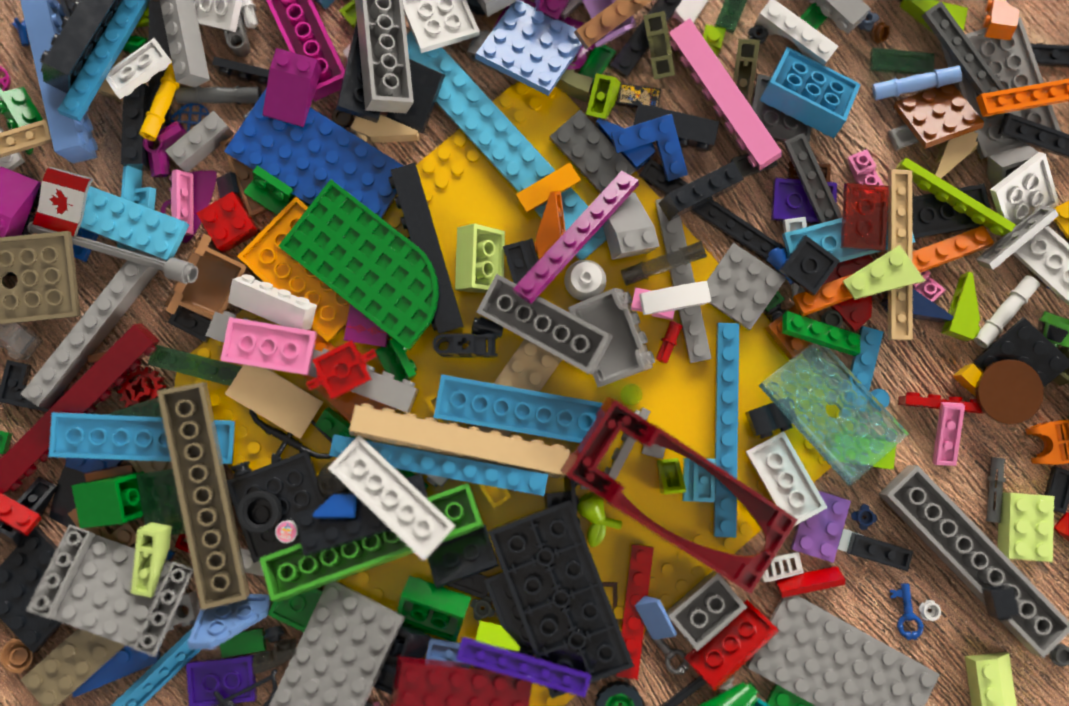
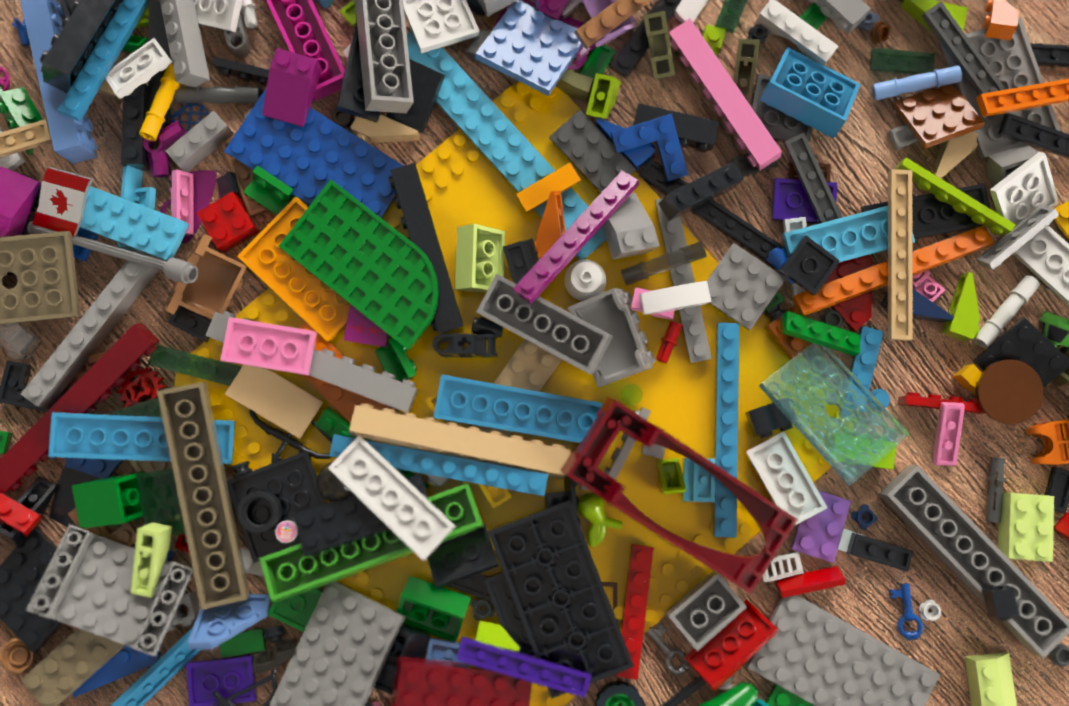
(108, 472): reddish brown tile -> none
(271, 302): white brick -> none
(338, 507): blue tile -> none
(341, 369): red plate -> none
(632, 95): tile -> none
(655, 618): medium blue slope -> none
(864, 168): bright pink slope -> none
(864, 216): clear red plate -> none
(884, 274): yellowish green wing -> none

